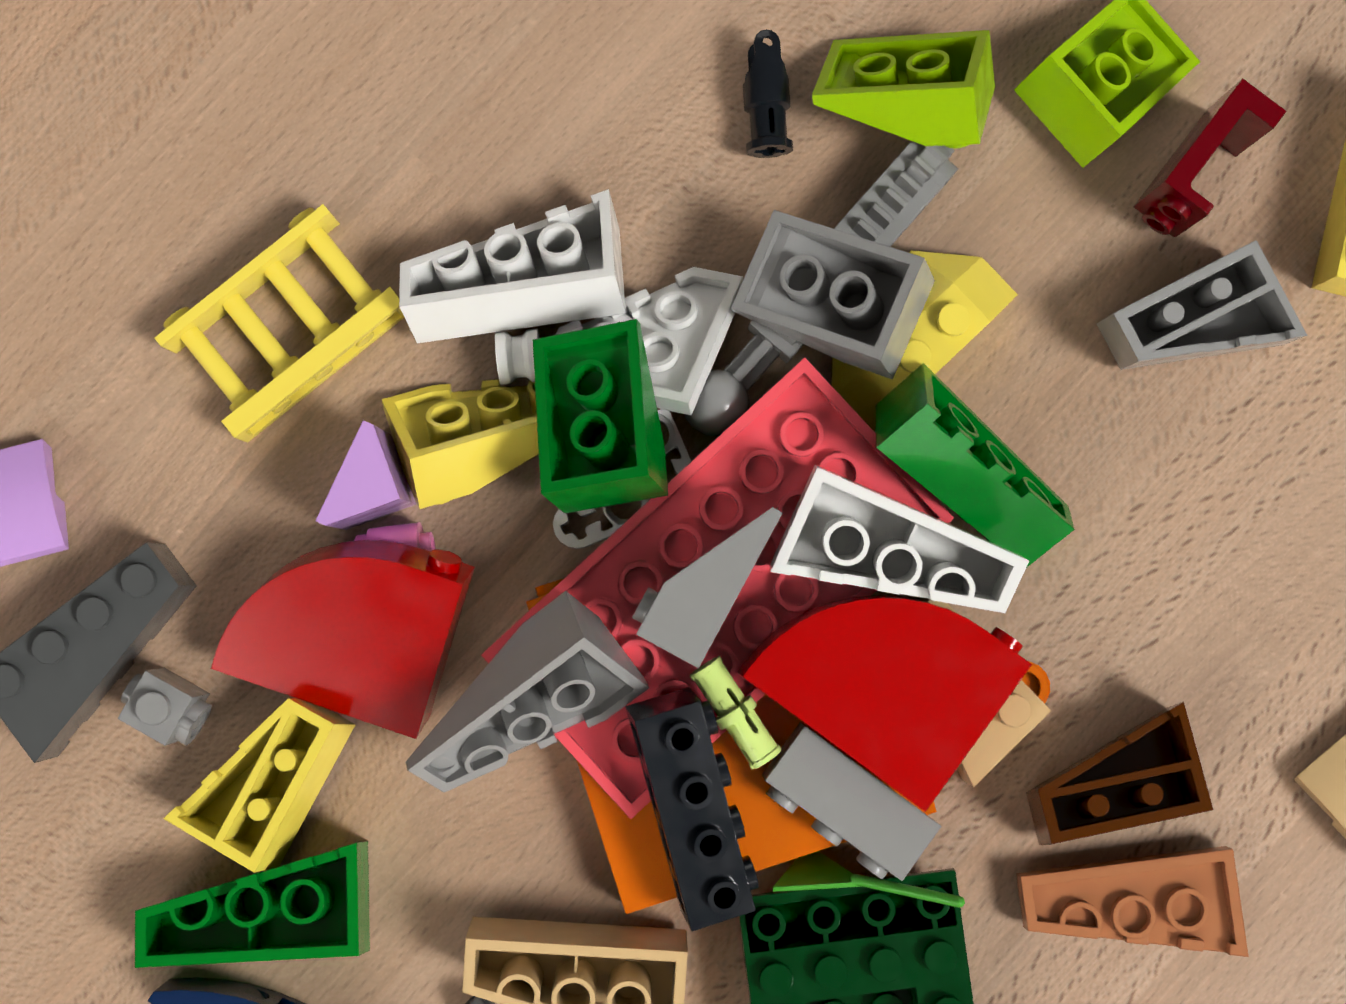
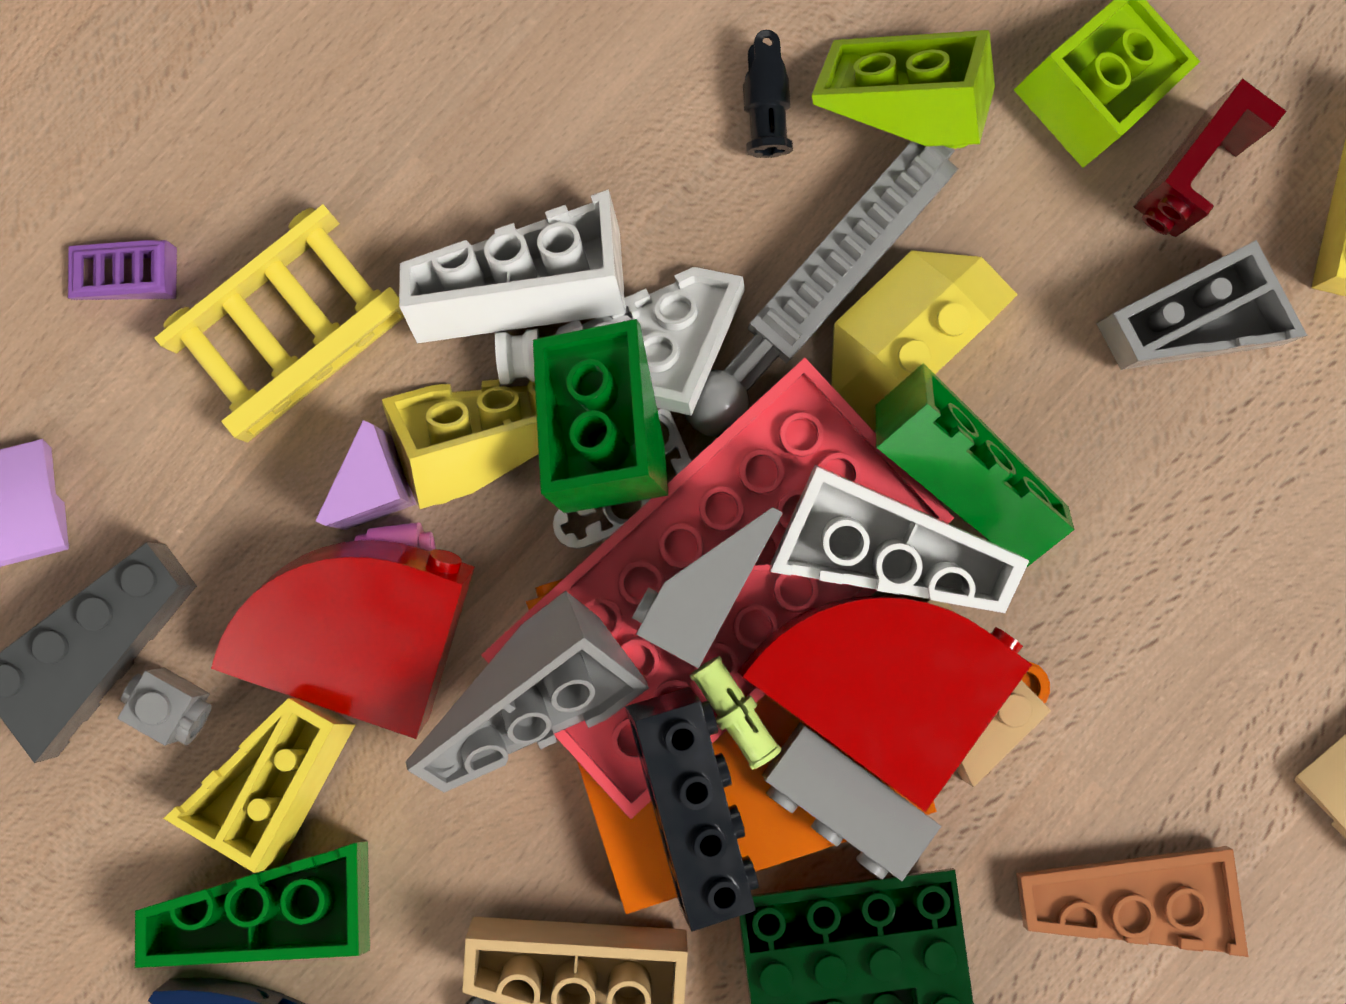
(163, 270): none -> medium lavender slope
(821, 872): bright green piece -> none
(835, 292): light grey slope -> none
(1125, 784): reddish brown wedge -> none

